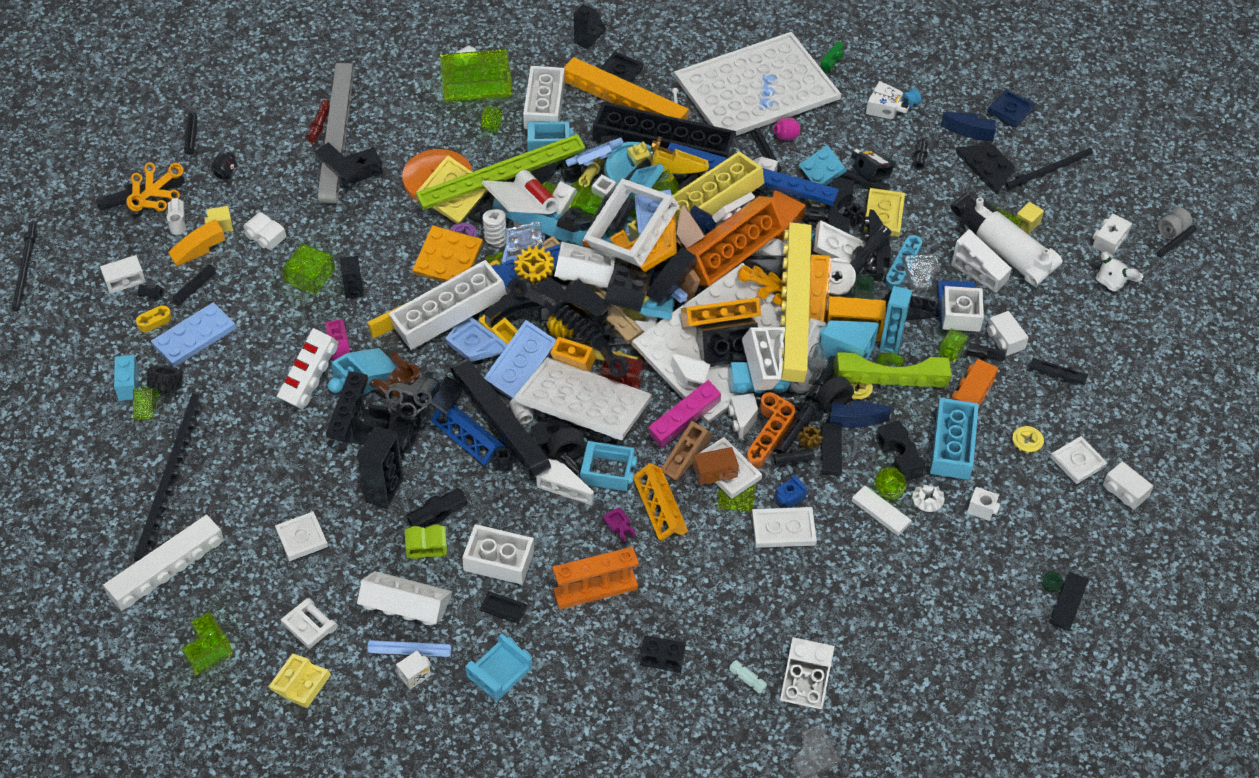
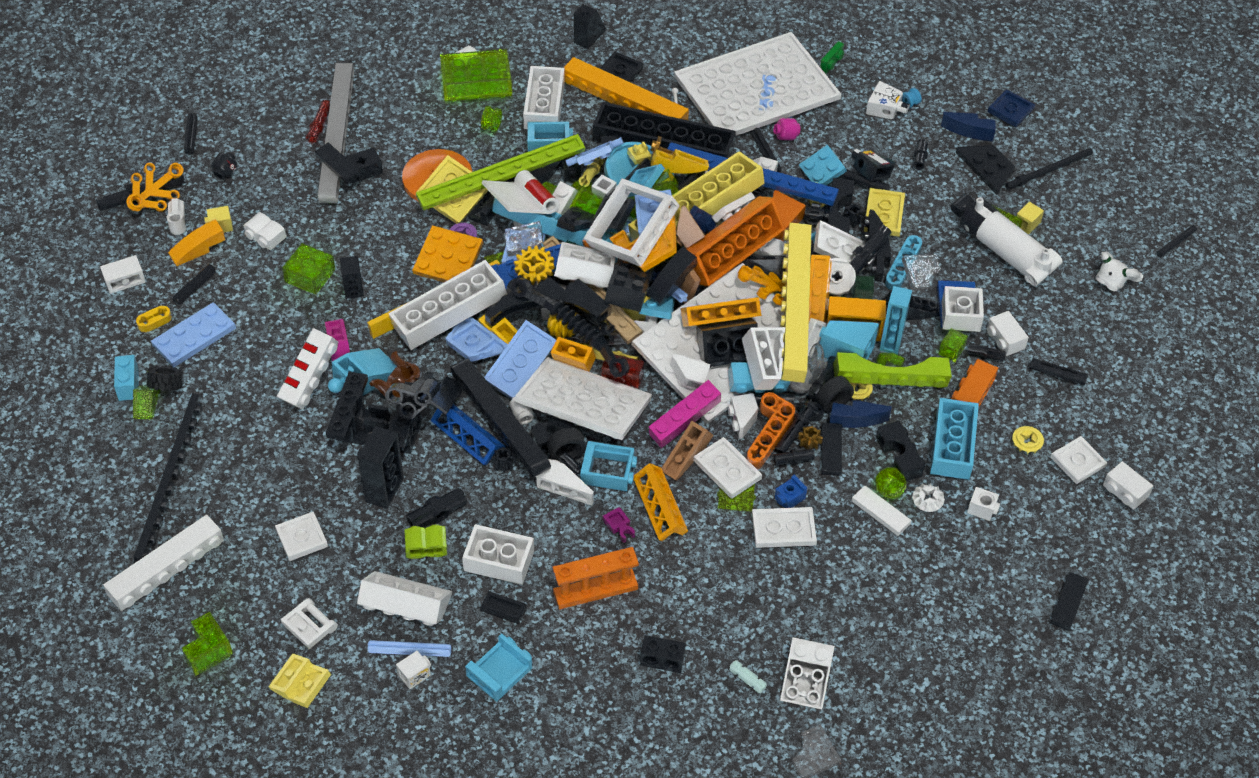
(29, 239): black bar -> none
(151, 291): black pin -> none
(494, 227): white piece -> none
(715, 466): dark orange brick -> none
(980, 262): white wedge -> none
(1052, 582): clear green tile -> none
(1111, 234): white brick -> none
(1175, 223): light grey wheel -> none

